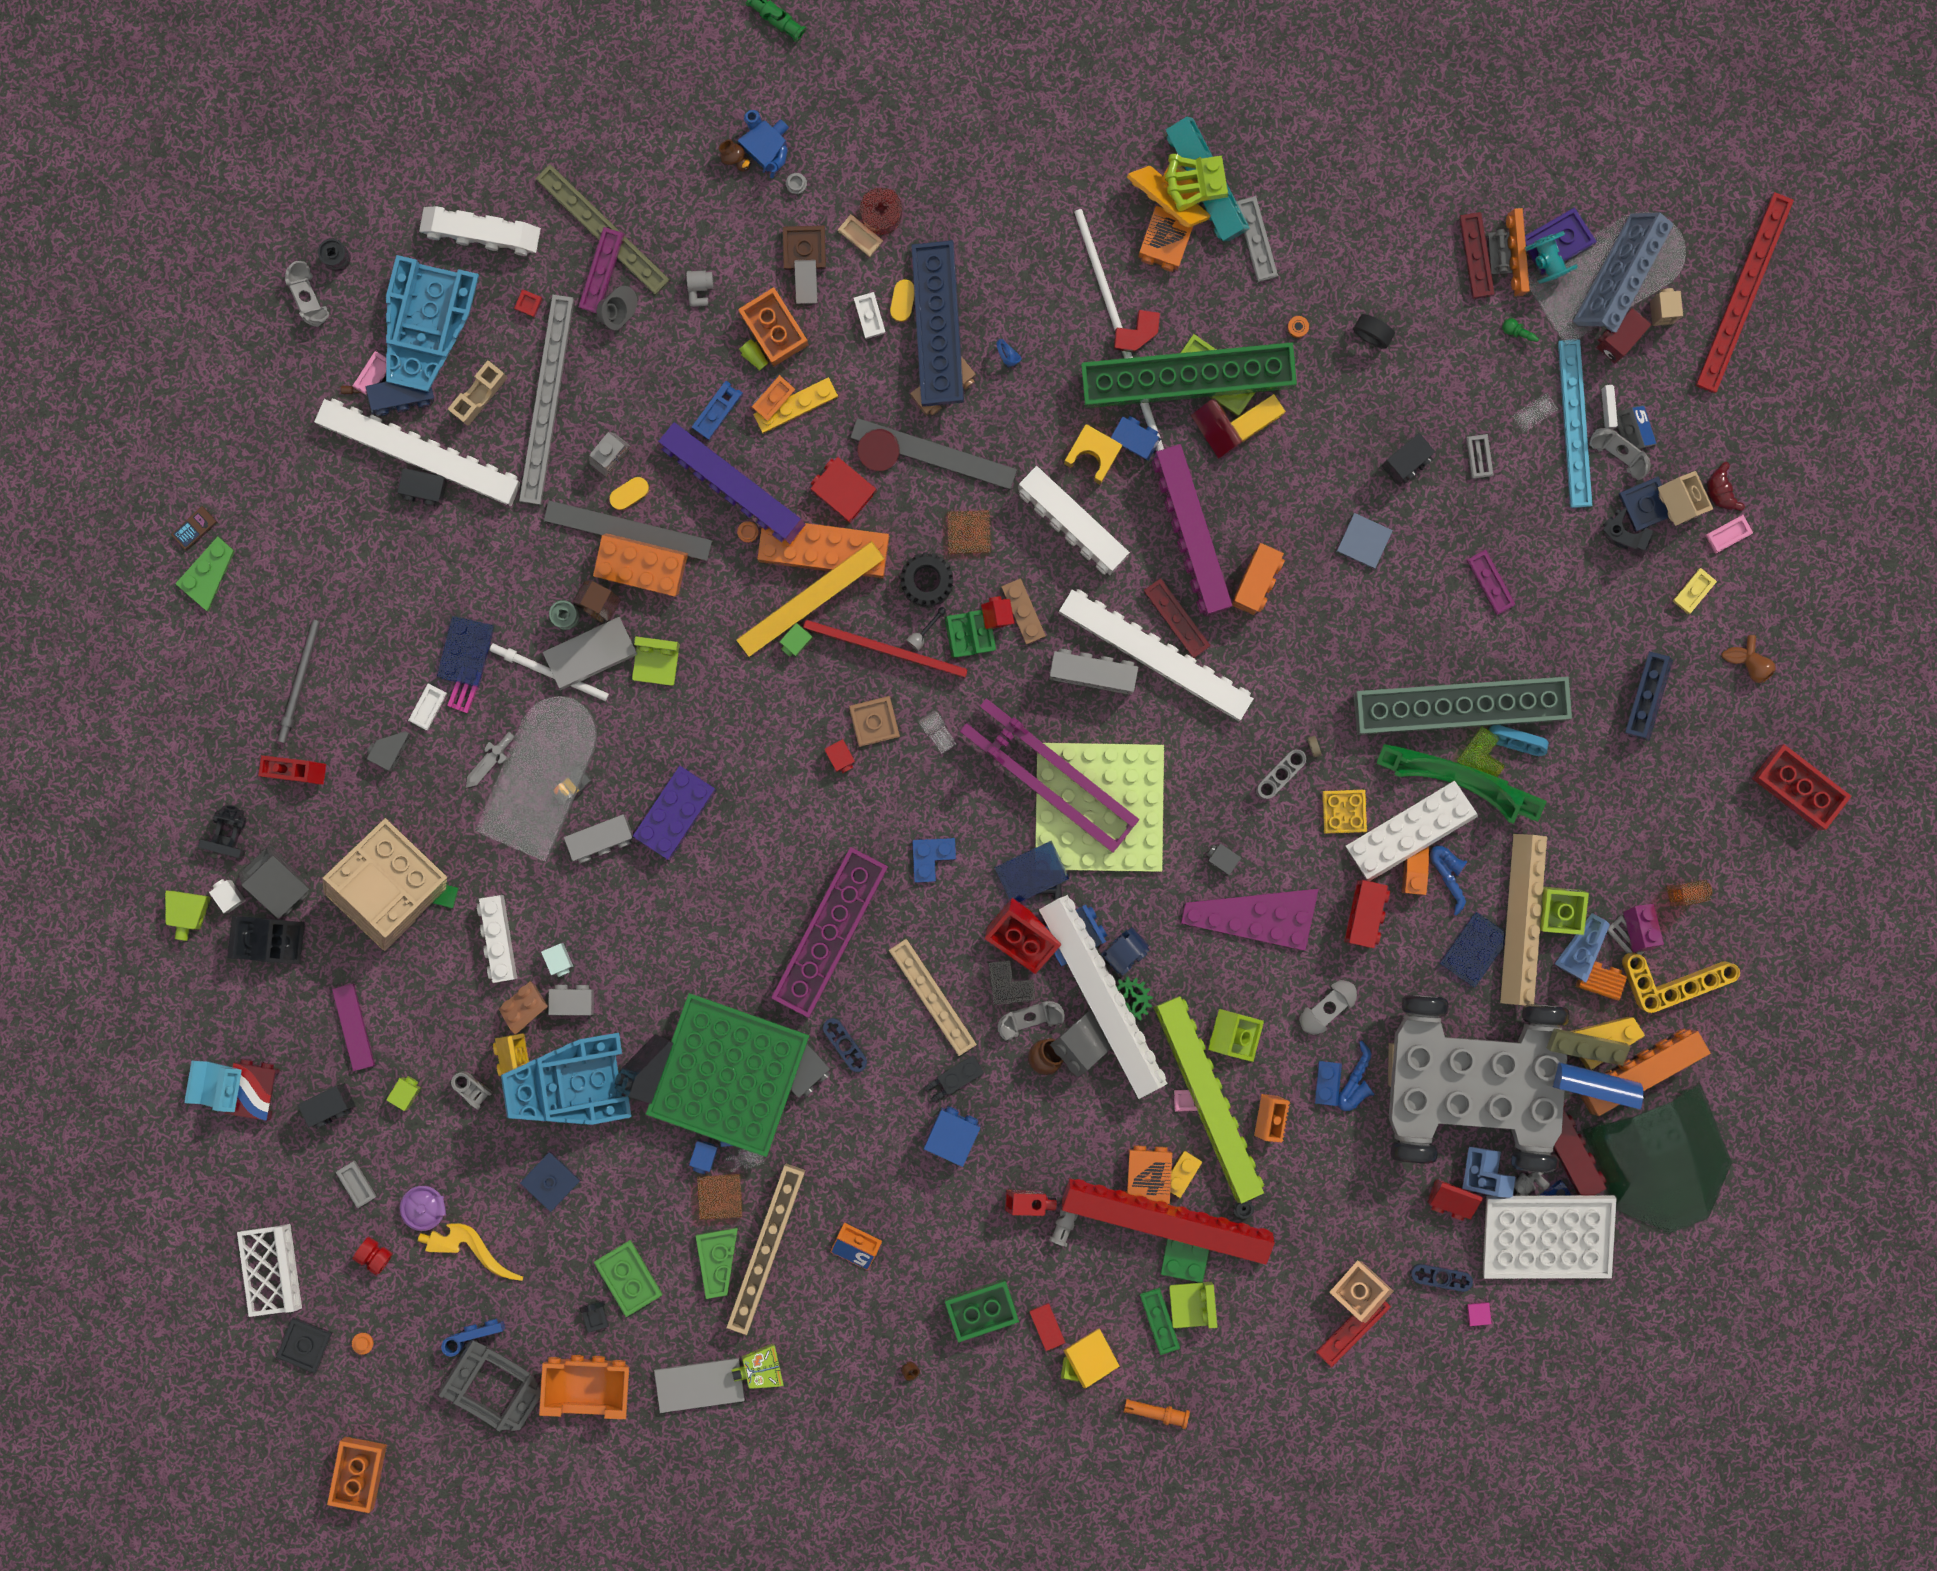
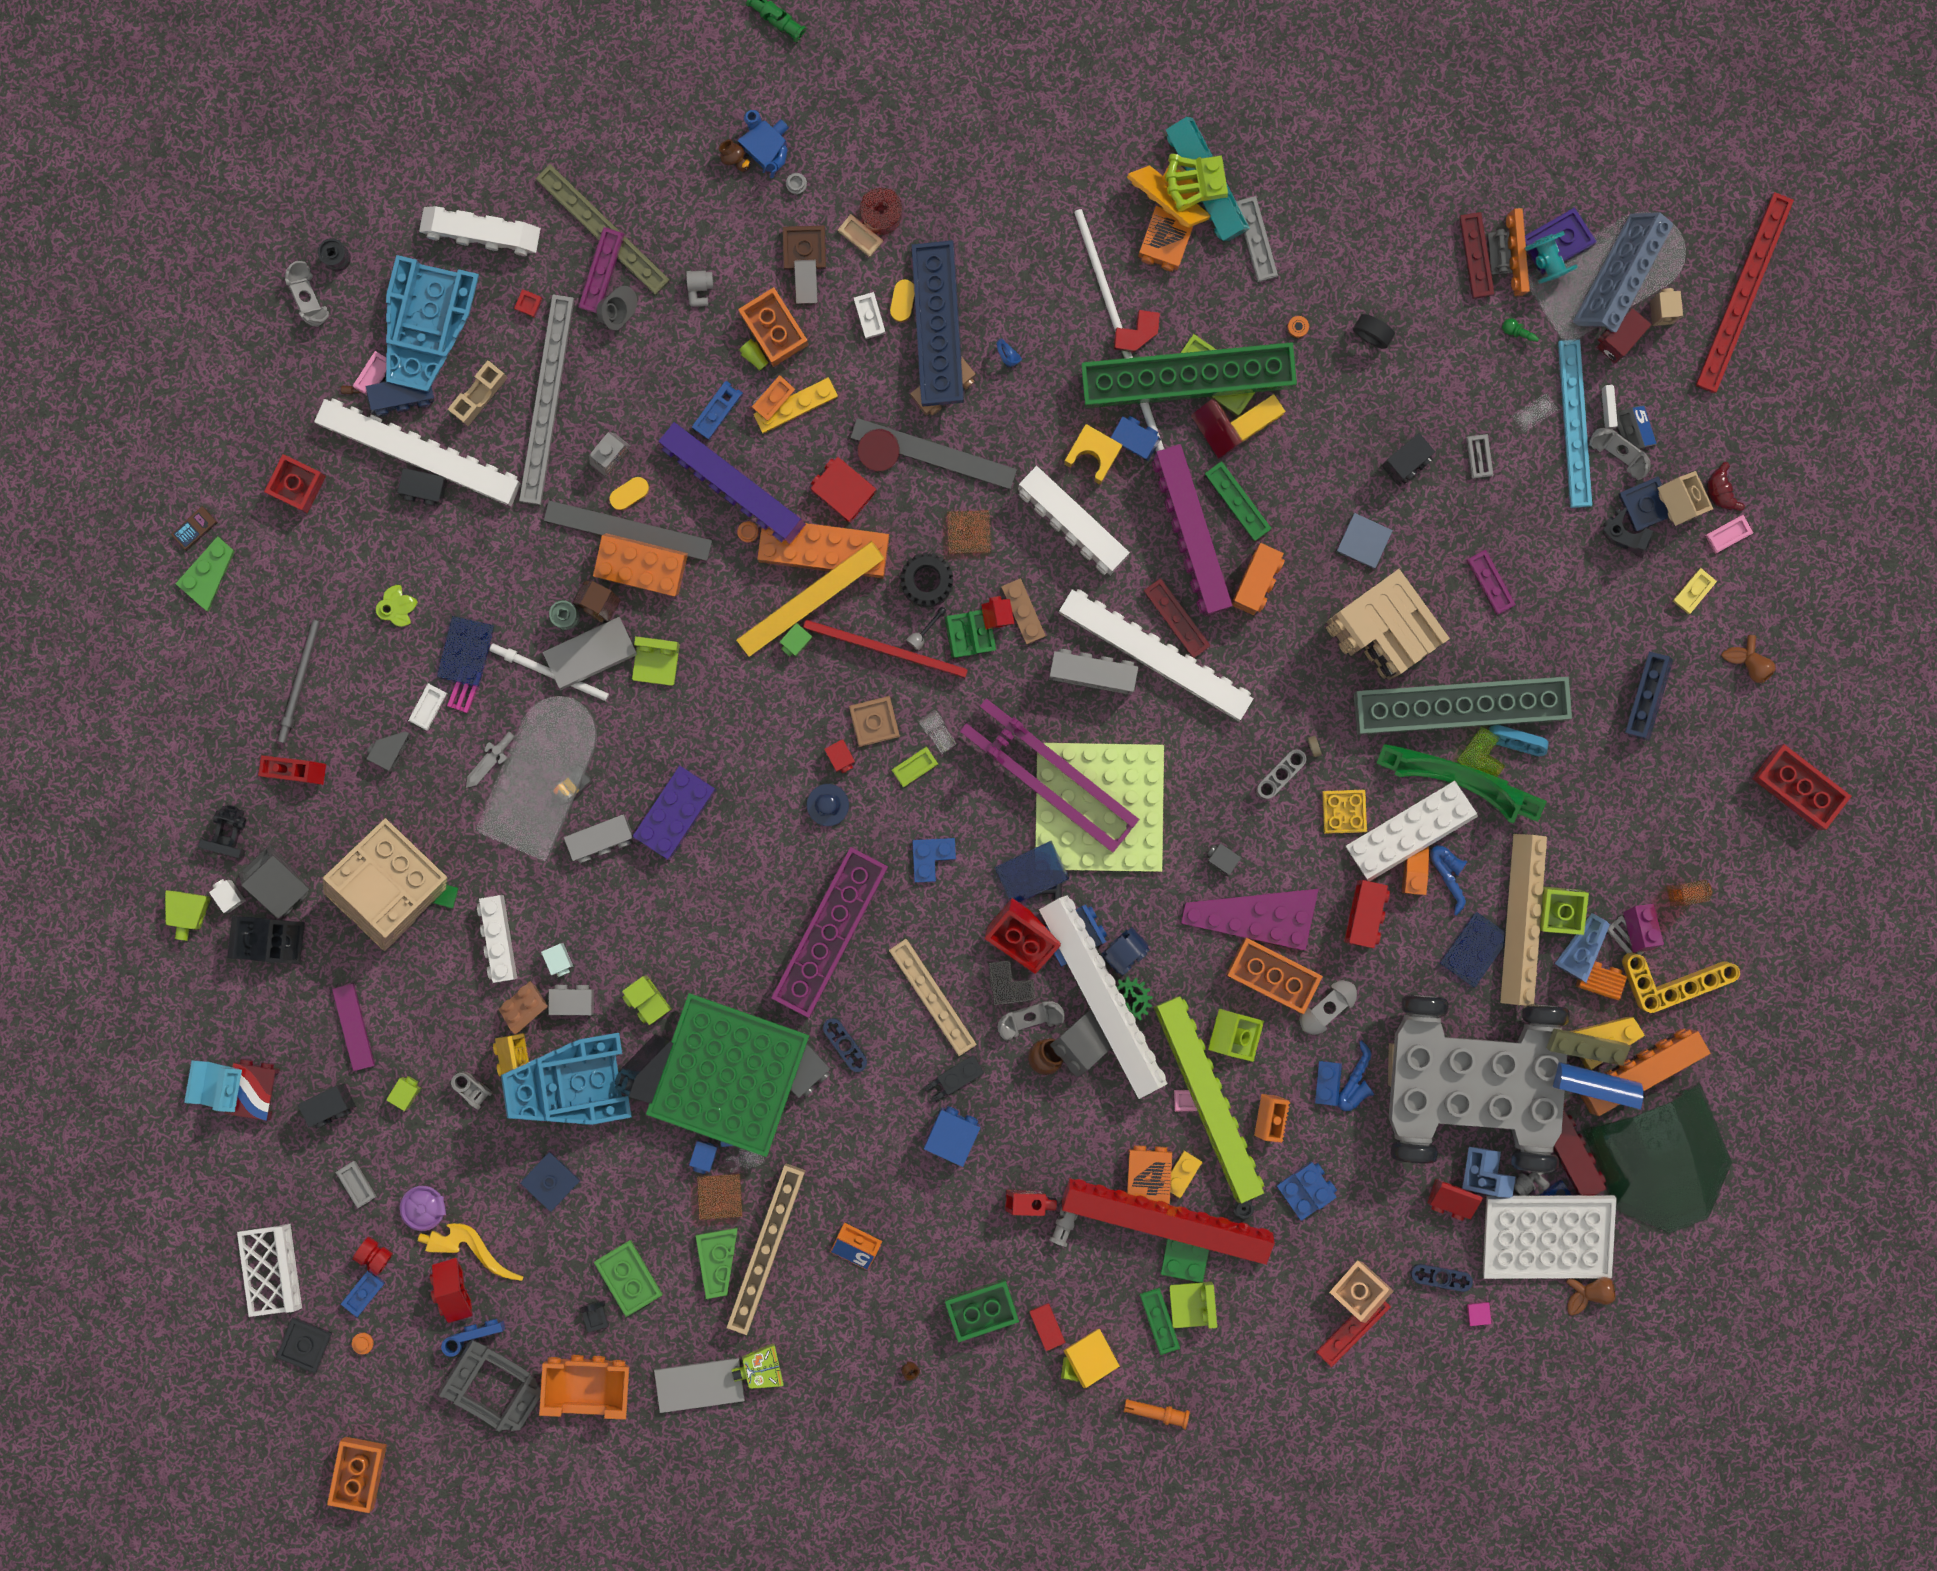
(295, 483): none -> red brick
(362, 1293): none -> blue plate
(399, 605): none -> lime plate
(450, 1291): none -> red brick
(646, 999): none -> lime brick
(828, 805): none -> dark blue plate
(914, 767): none -> lime tile
(1237, 501): none -> green plate
(1274, 975): none -> orange brick
(1307, 1190): none -> blue plate
(1390, 625): none -> tan piece
(1599, 1291): none -> dark orange piece

